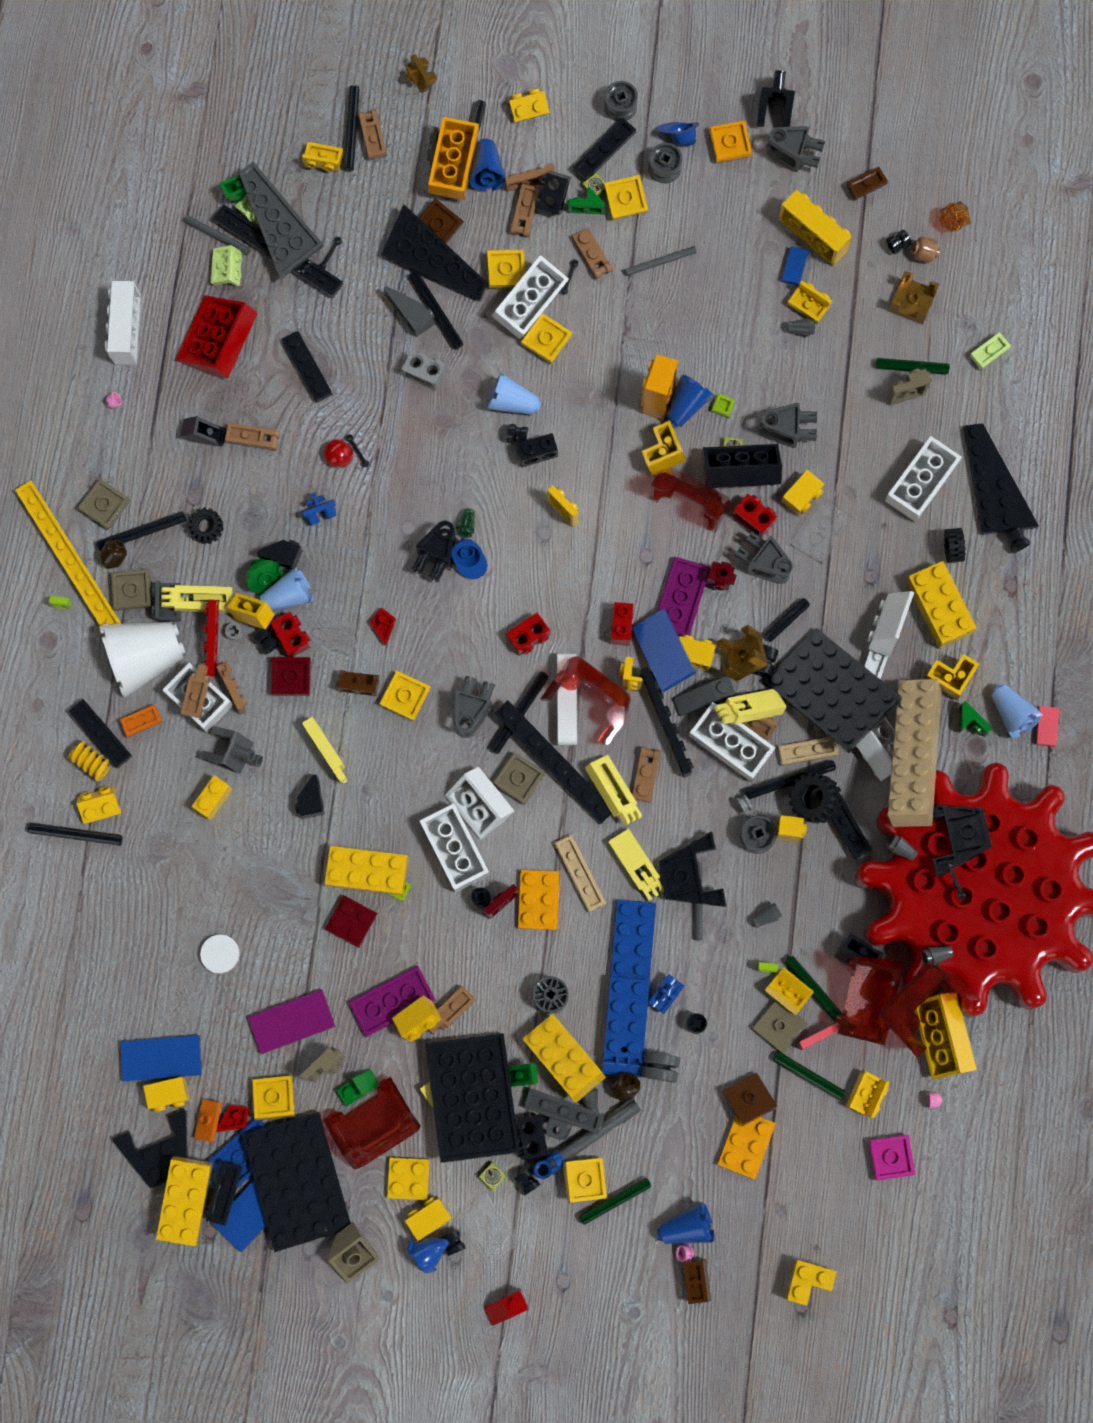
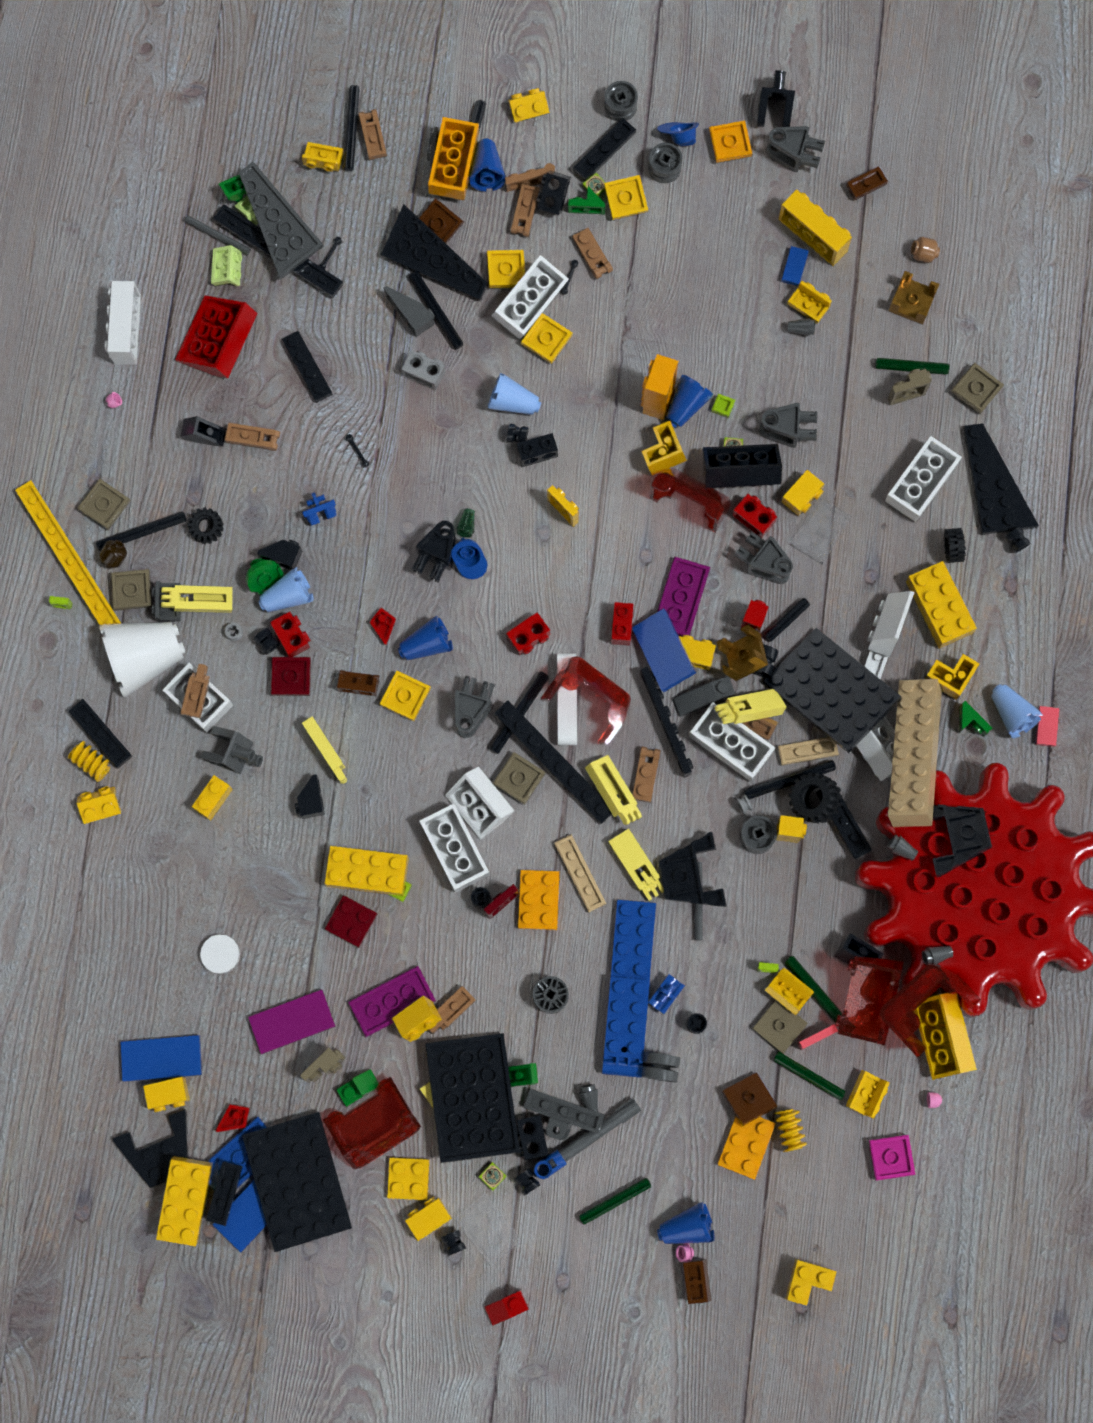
(76, 834): black axle -> none
(141, 721): orange plate -> none
(208, 1120): orange plate -> none
(211, 630): red plate -> none
(231, 686): medium nougat hinge -> none
(250, 611): yellow brick -> none
(273, 1098): yellow plate -> none
(338, 453): red hair -> none
(351, 1253): dark tan slope -> none
(417, 74): pearl gold hips -> none
(426, 641): none -> blue cone
(427, 1252): blue hat -> none
(564, 1058): yellow brick -> none
(584, 1180): yellow plate -> none
(625, 1086): dark brown head -> none
(629, 682): yellow bracket -> none
(659, 261): dark grey bar -> none
(721, 575): dark red brick -> none
(755, 615): none -> red brick
(767, 915): dark grey cone -> none
(791, 1130): none -> yellow piece
(899, 241): black wheel -> none
(955, 216): clear orange brick -> none
(961, 894): black hinge -> none
(977, 388): none -> dark tan plate
(990, 351): yellowish green plate -> none

